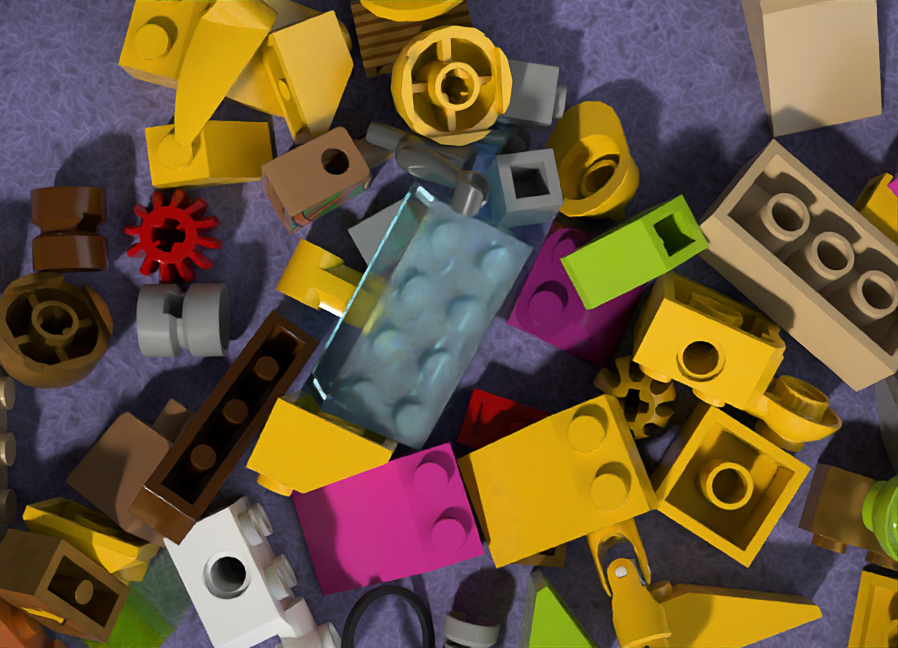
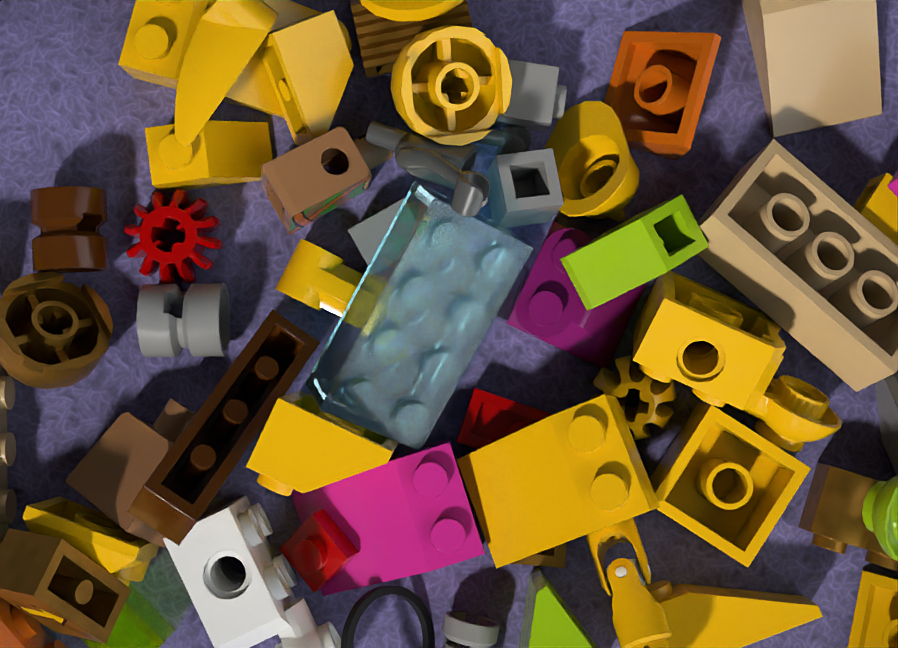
(318, 550): none -> red plate
(661, 88): none -> orange slope

